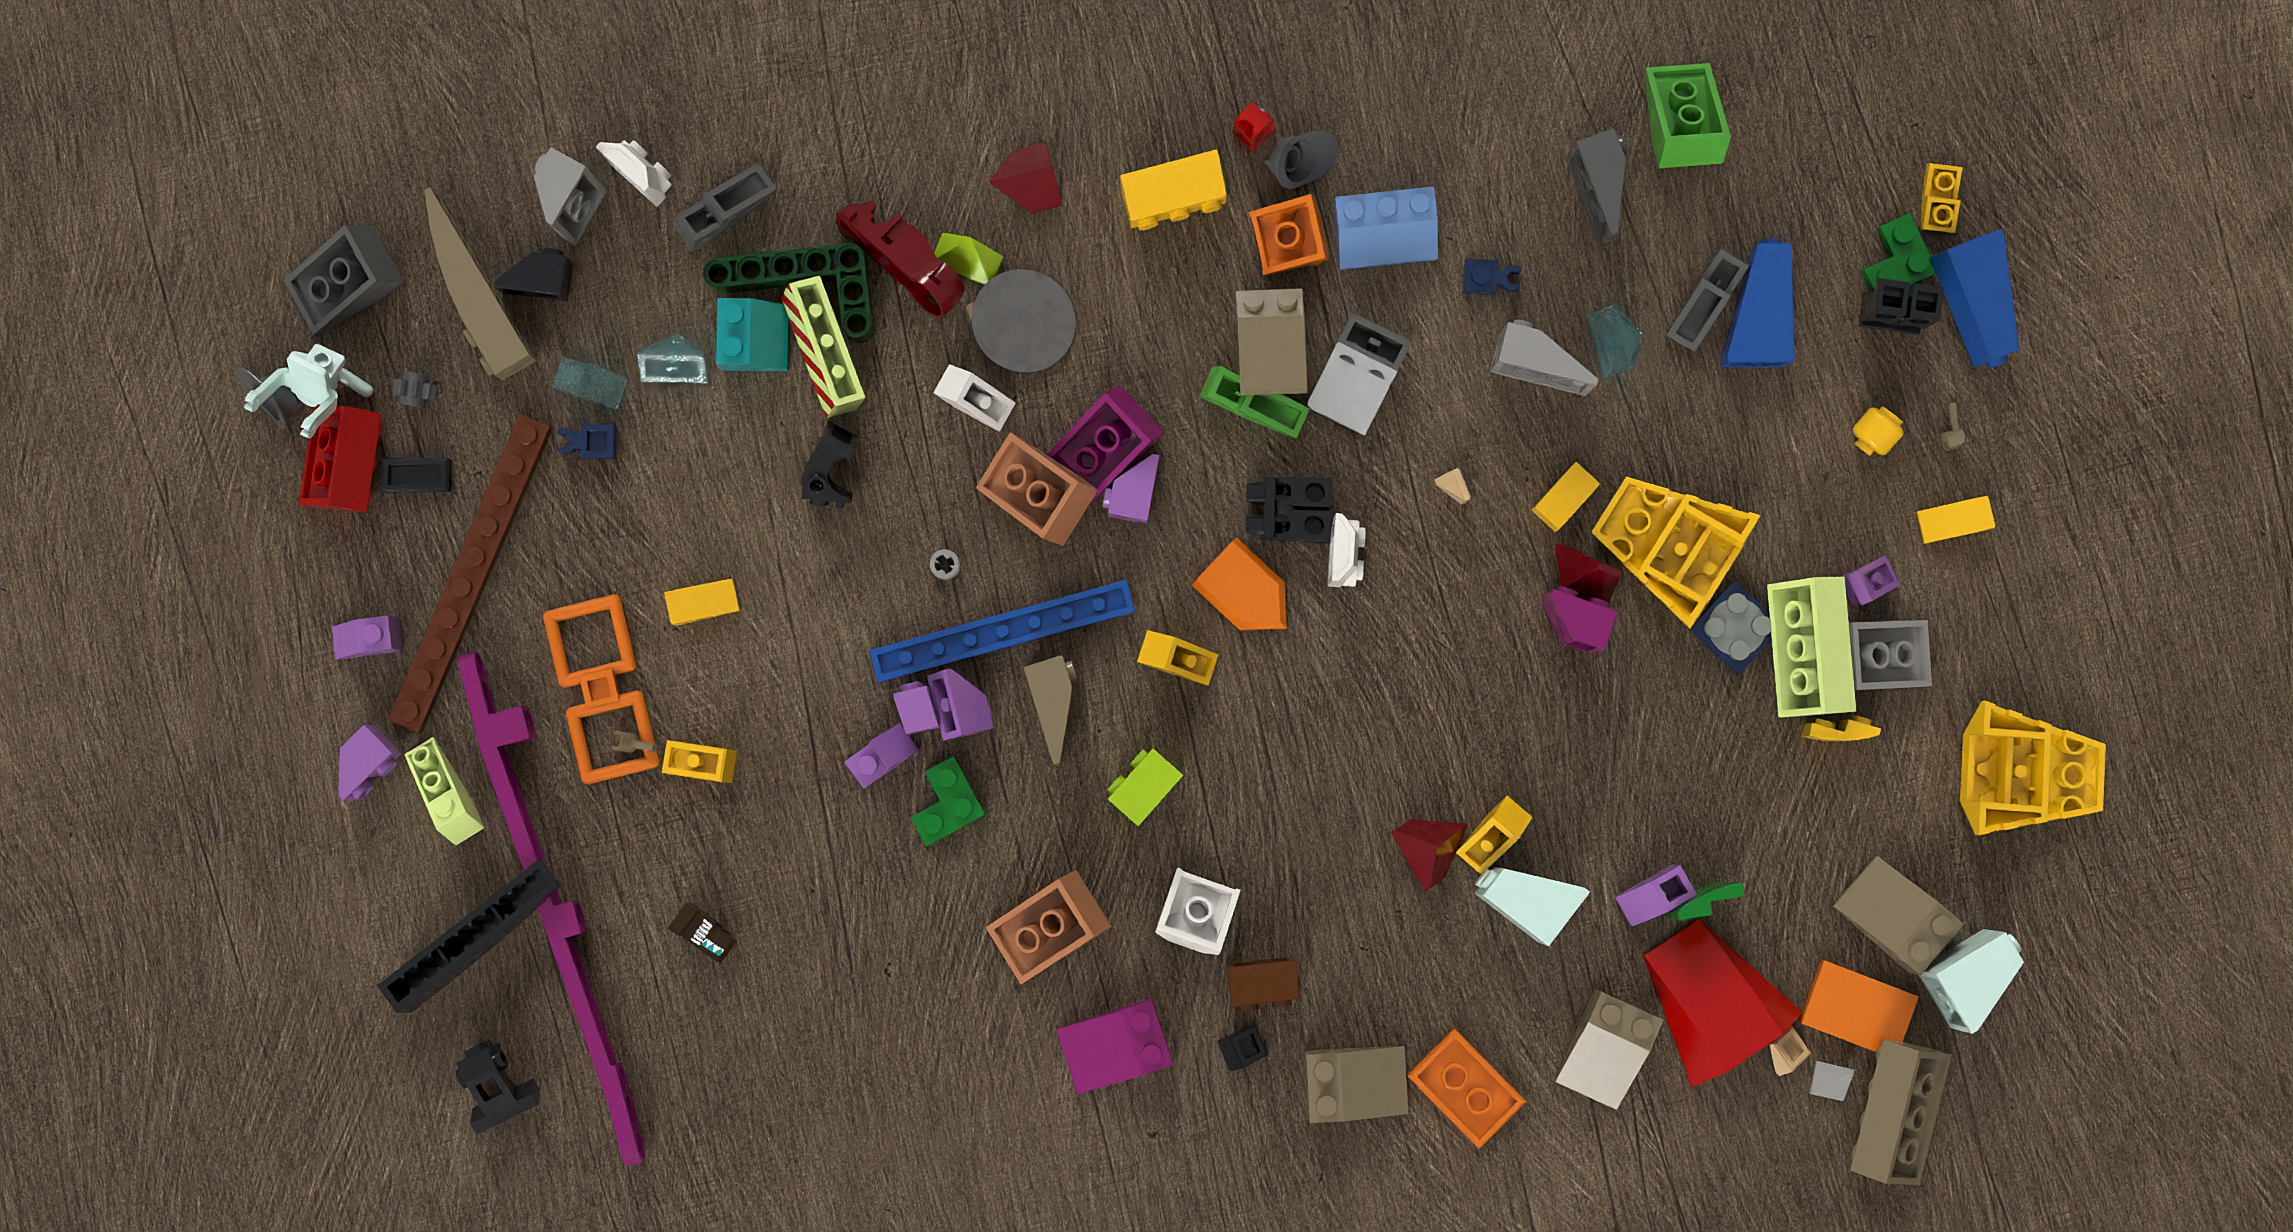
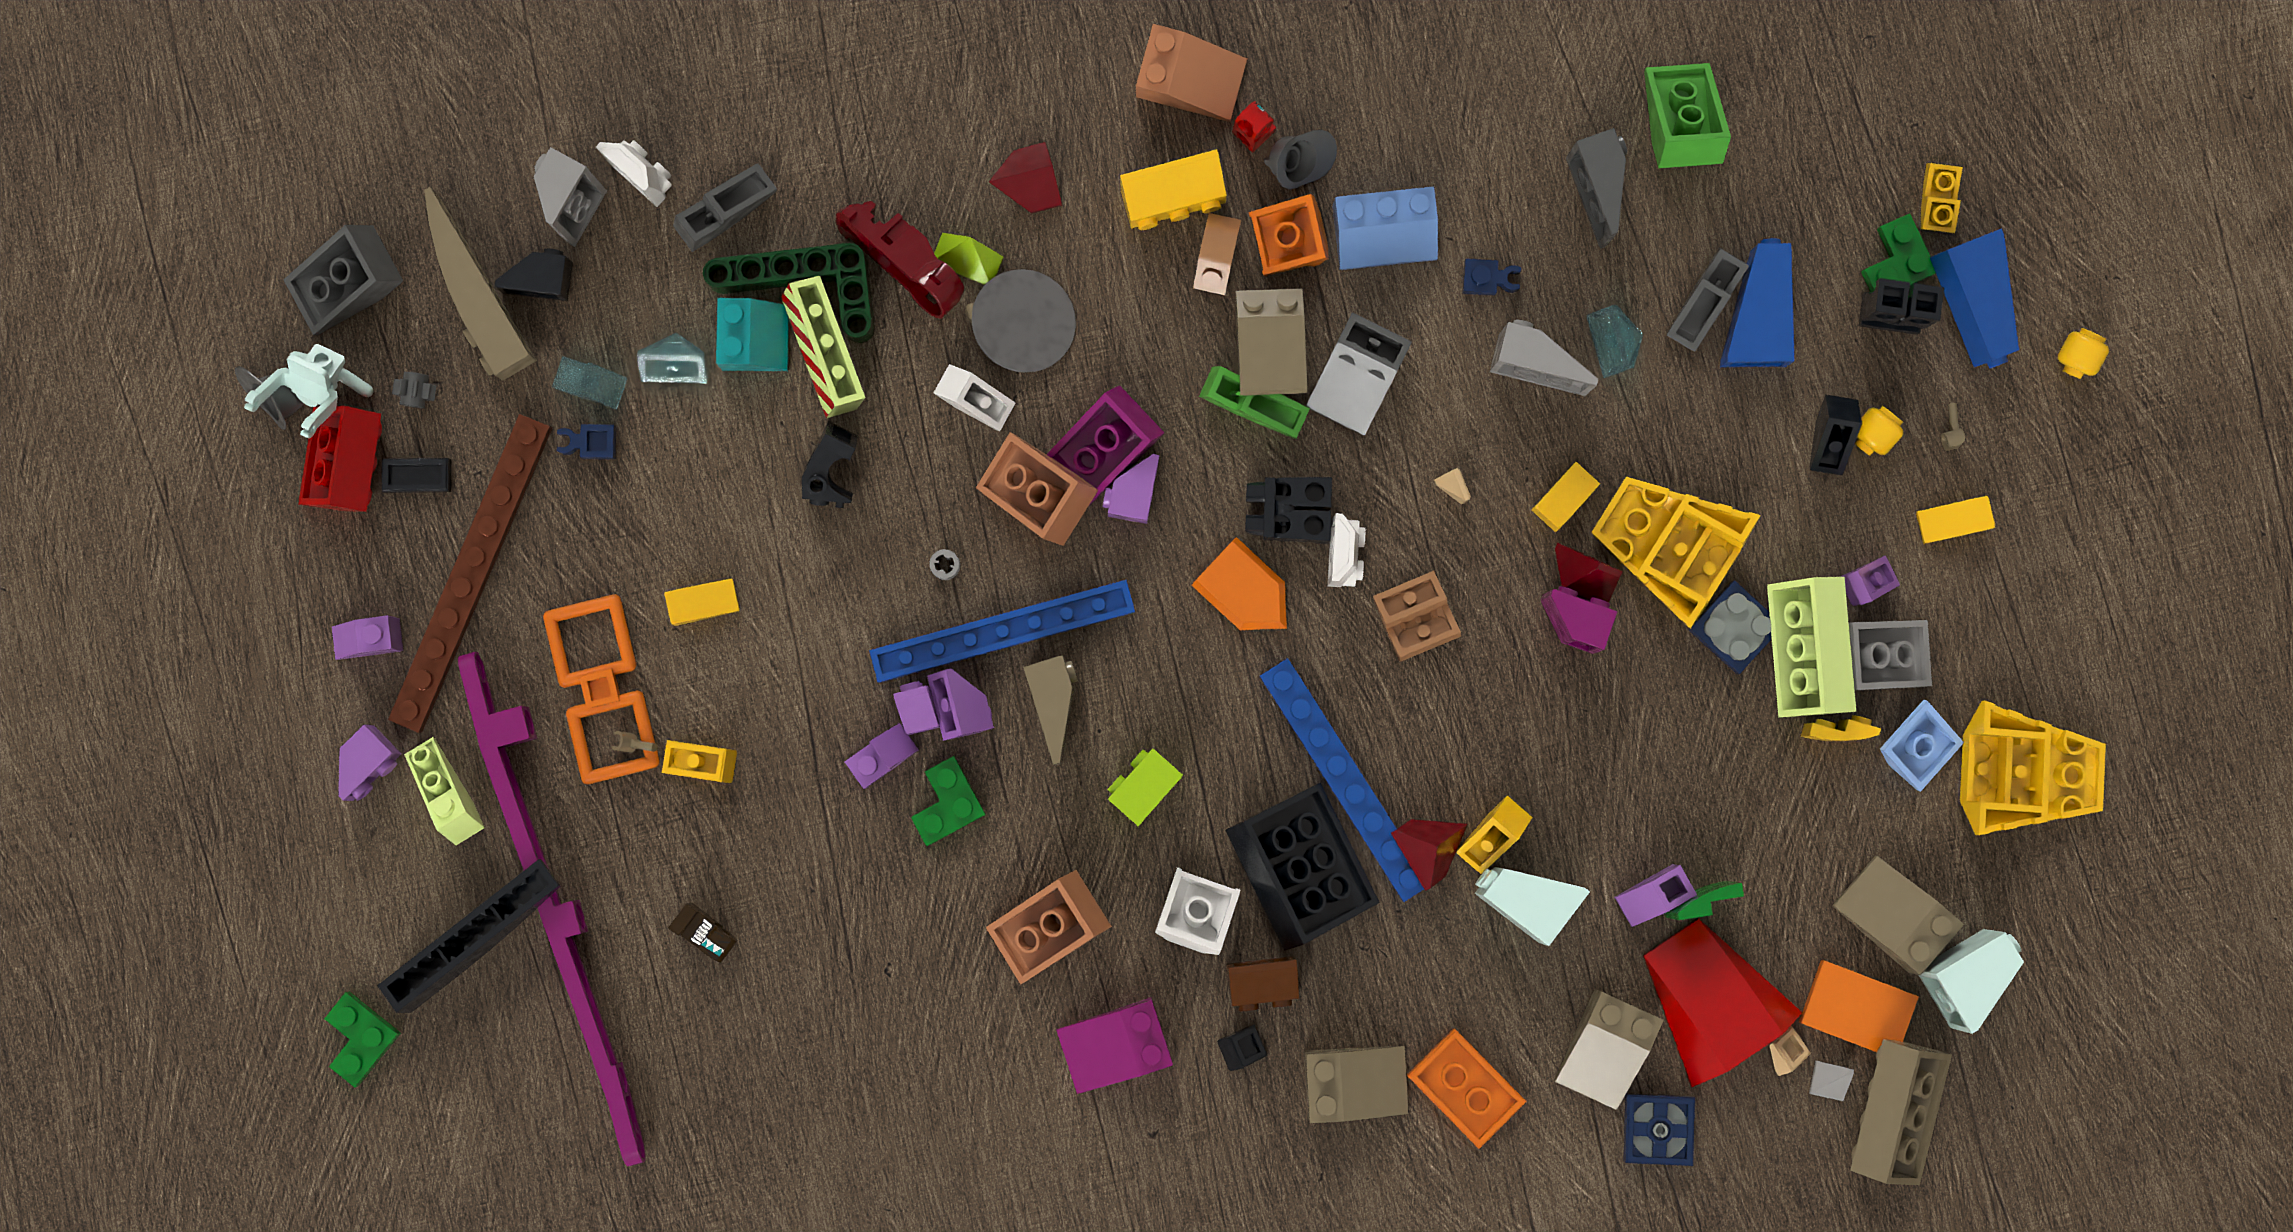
(367, 1035): none -> green plate
(486, 1062): black tile -> none
(1177, 657): yellow slope -> none
(1190, 74): none -> nougat slope
(1216, 253): none -> medium nougat brick
(1302, 867): none -> black slope
(1341, 775): none -> blue plate
(1416, 616): none -> medium nougat slope
(1659, 1129): none -> dark blue piece
(1835, 434): none -> black slope
(1921, 746): none -> light blue slope
(2083, 353): none -> yellow head

